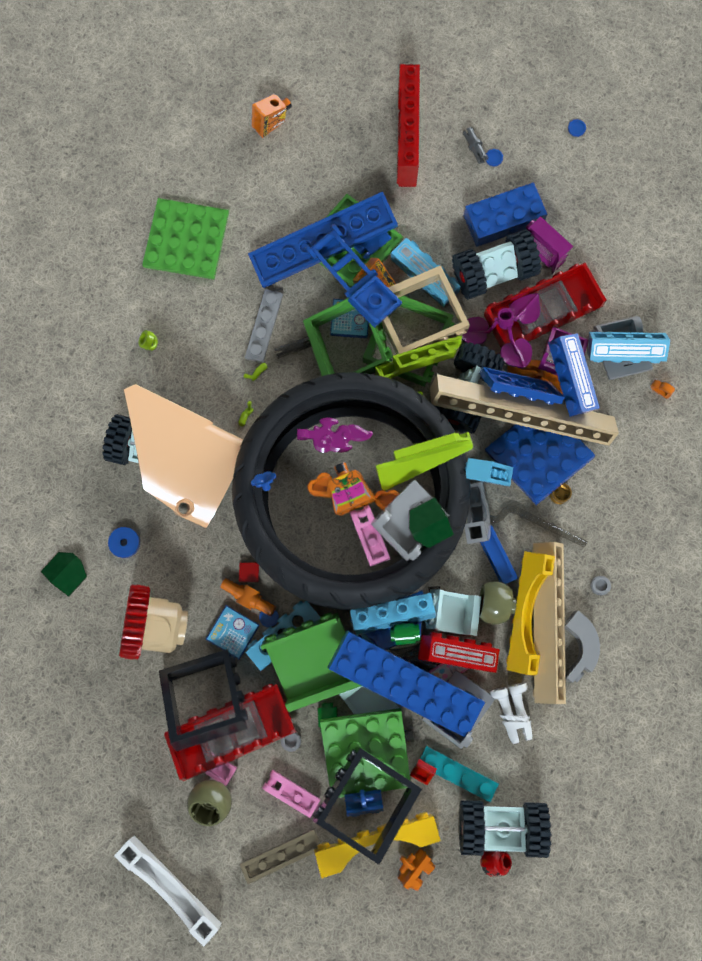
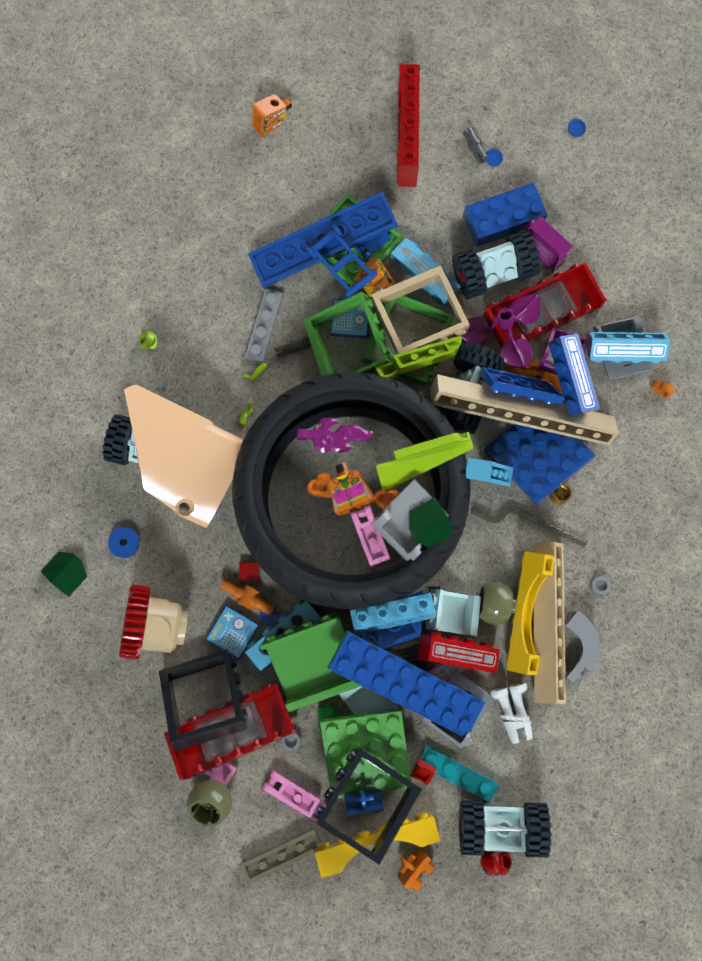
(186, 238): bright green plate -> none
(194, 914): white arch -> none
(264, 480): blue plant -> none
(374, 301): blue tile -> none
(405, 633): green brick -> none
(478, 523): light grey arch -> none
(499, 559): blue container -> none

